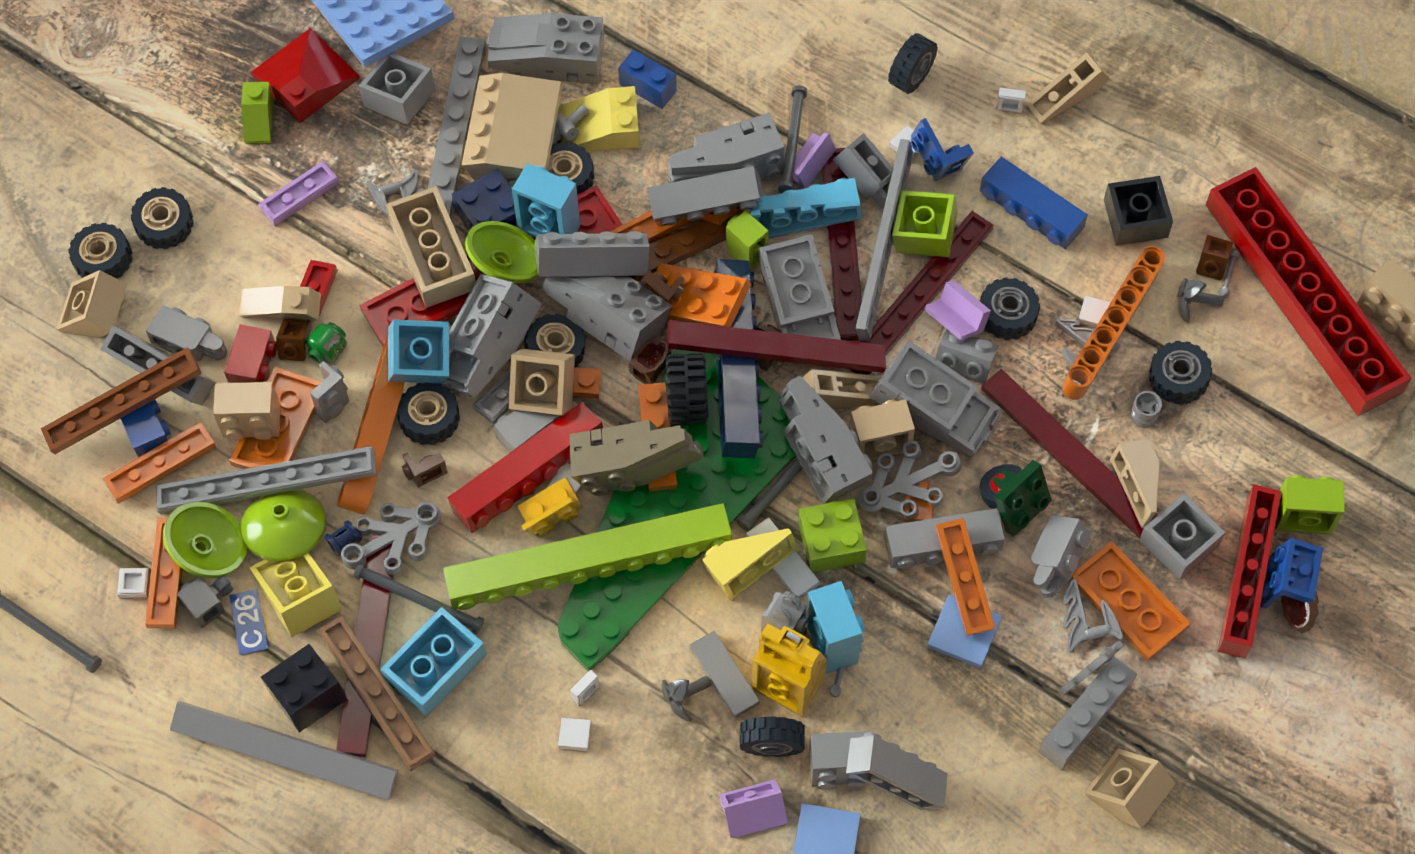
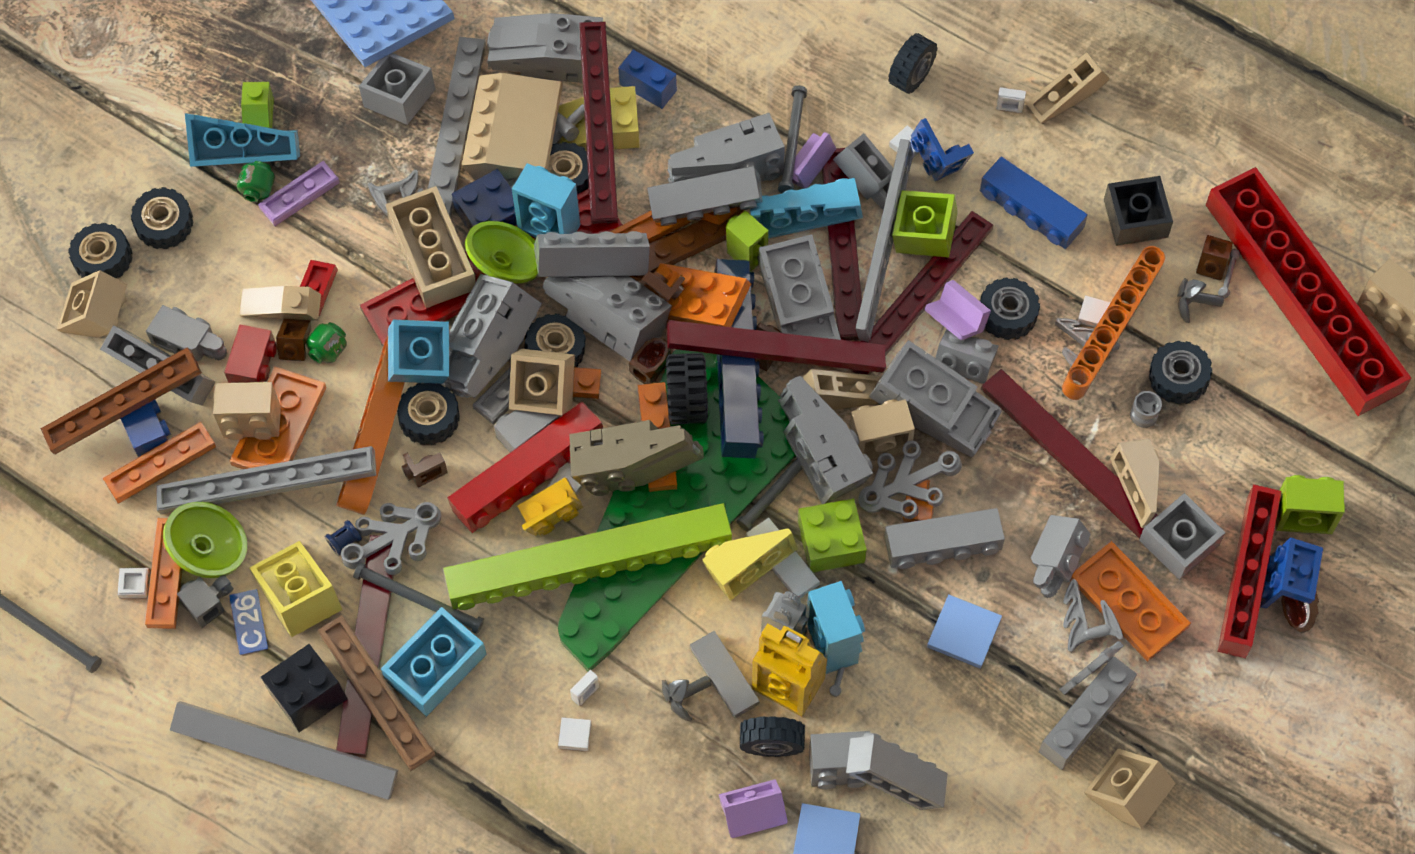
(230, 142): none -> medium azure wedge
(255, 181): none -> green head
(287, 534): lime dish -> none
(305, 75): red slope -> none
(330, 394): light grey bracket -> none
(598, 123): none -> dark red tile
(965, 577): orange plate -> none
(1016, 493): dark green plate -> none

